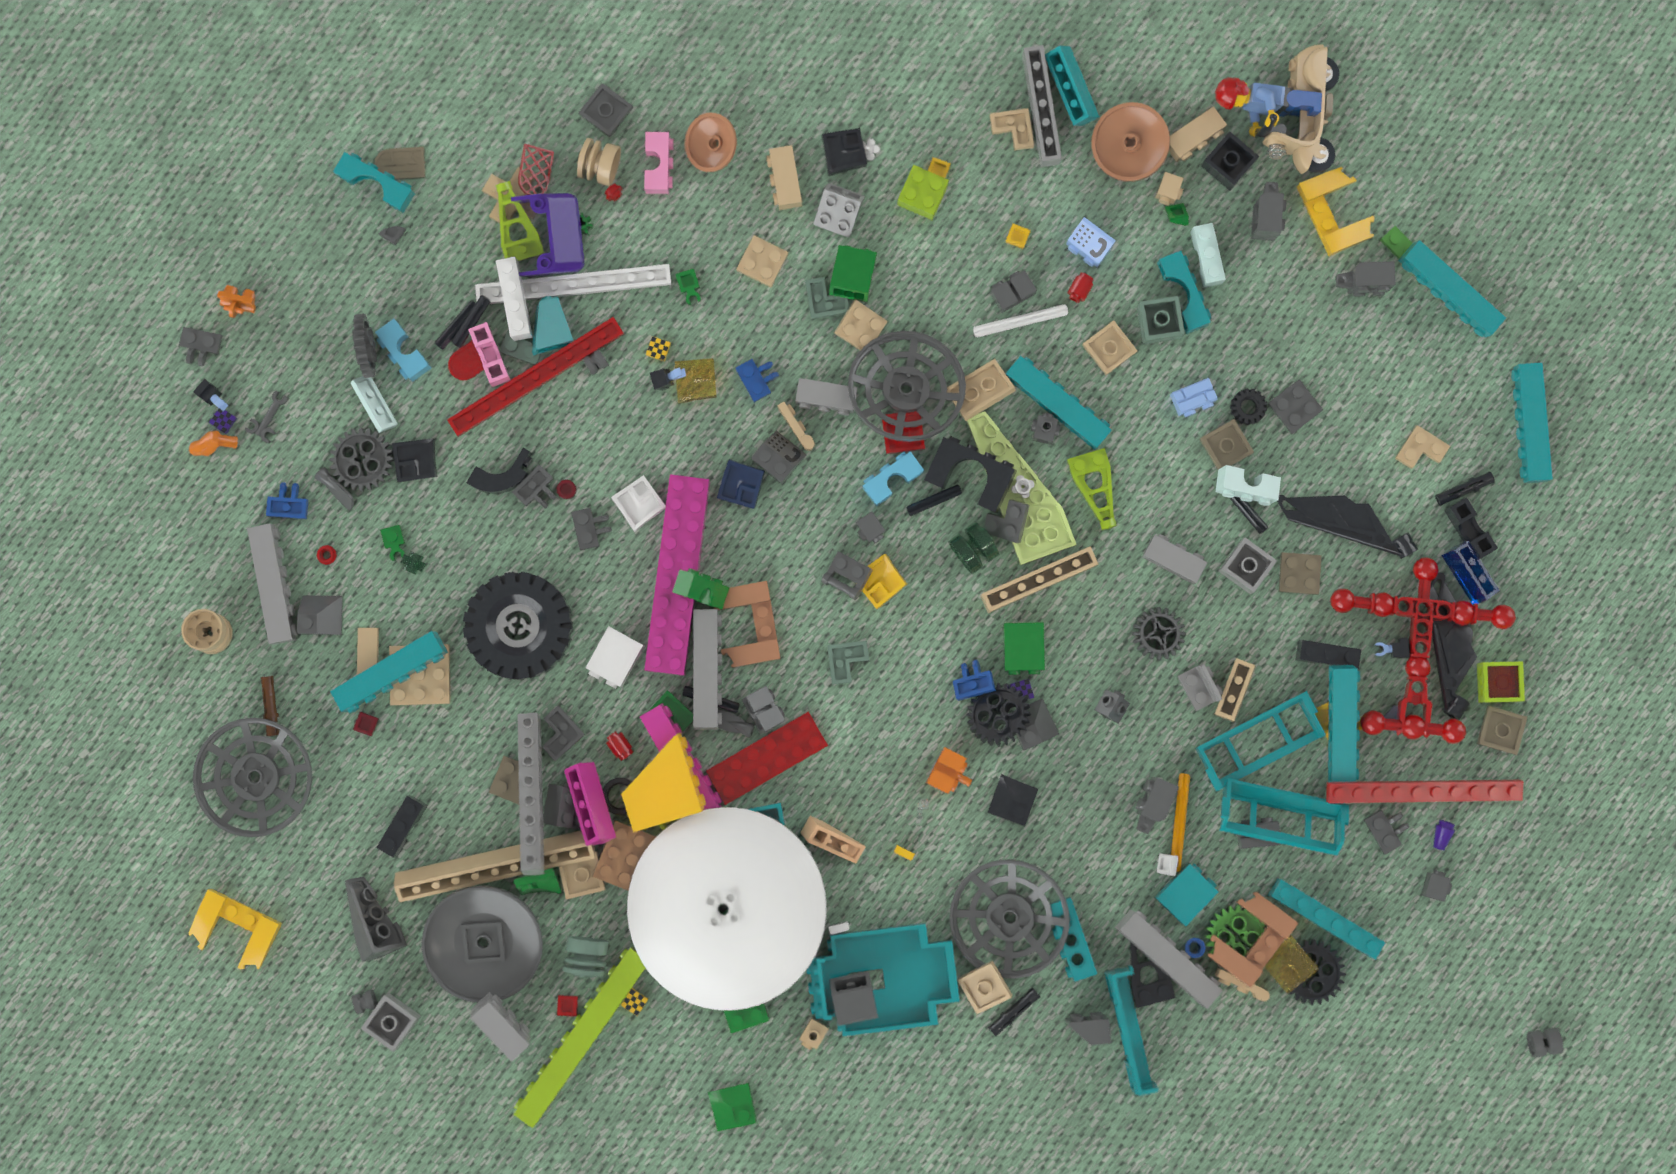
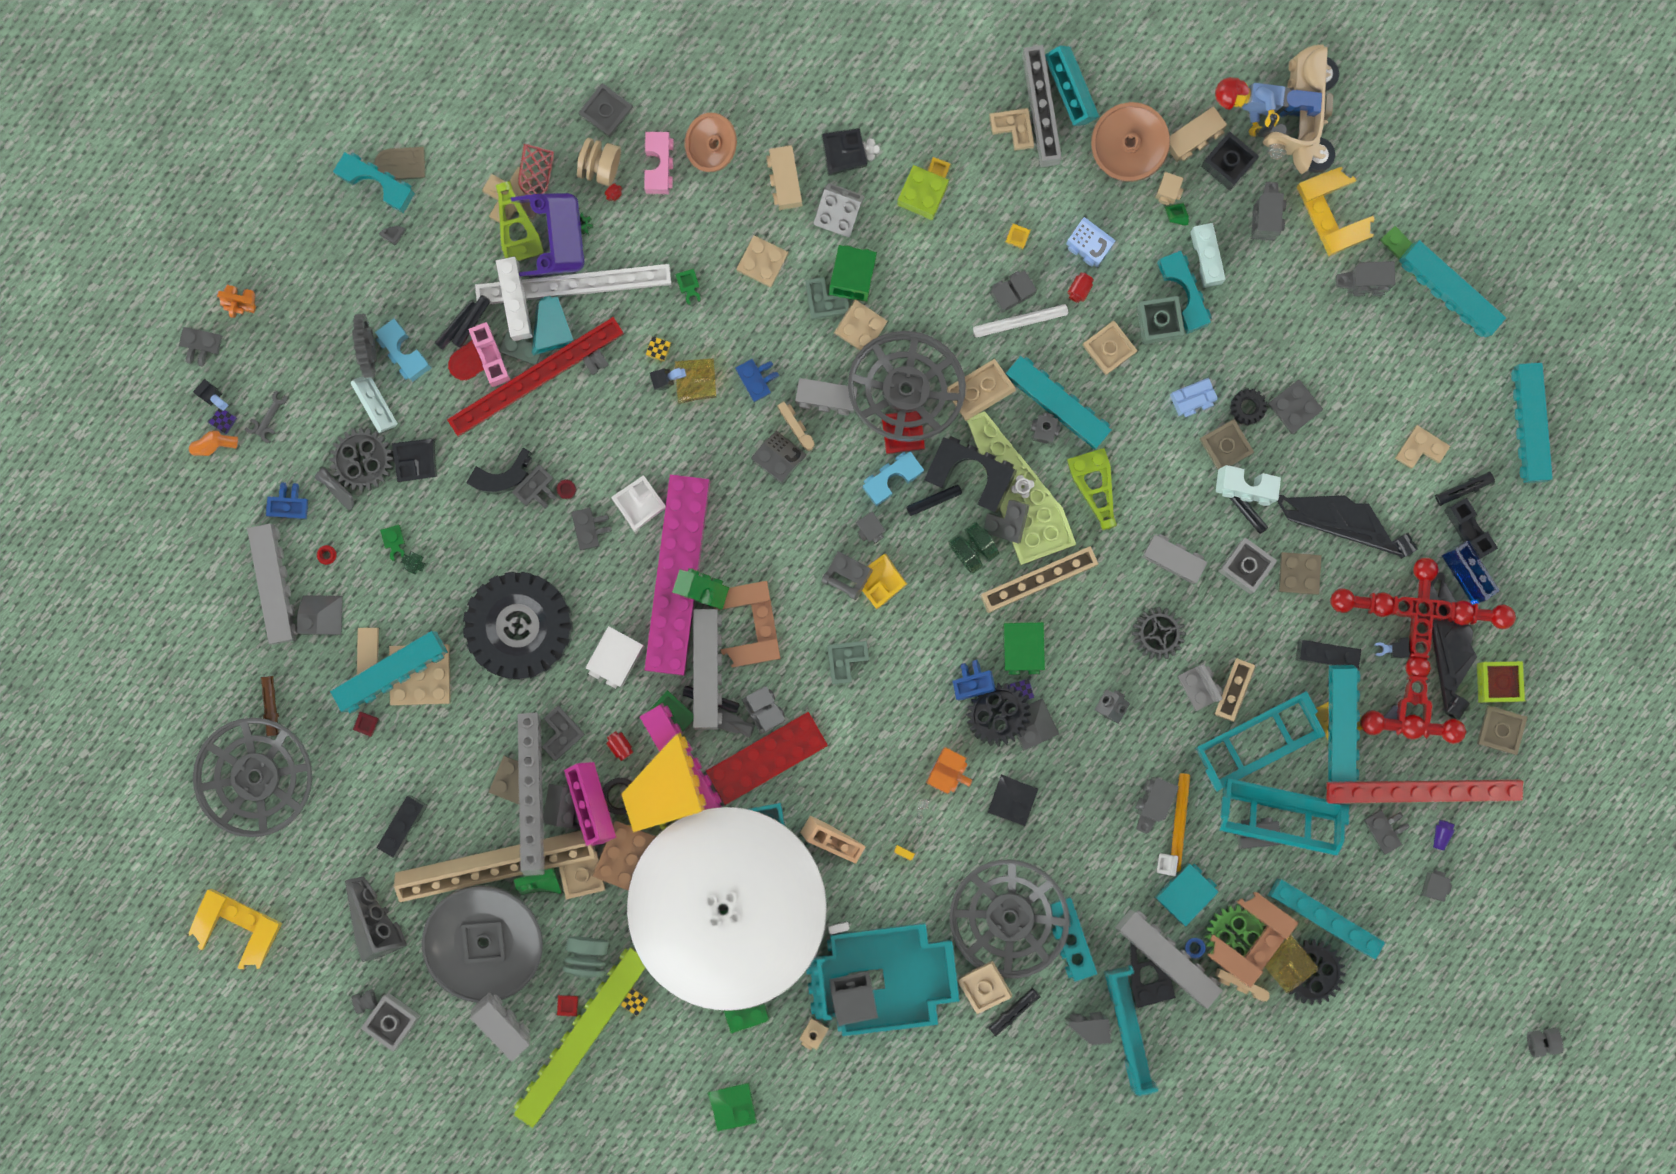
(196, 627): tan wheel -> none
(741, 484): dark blue plate -> none

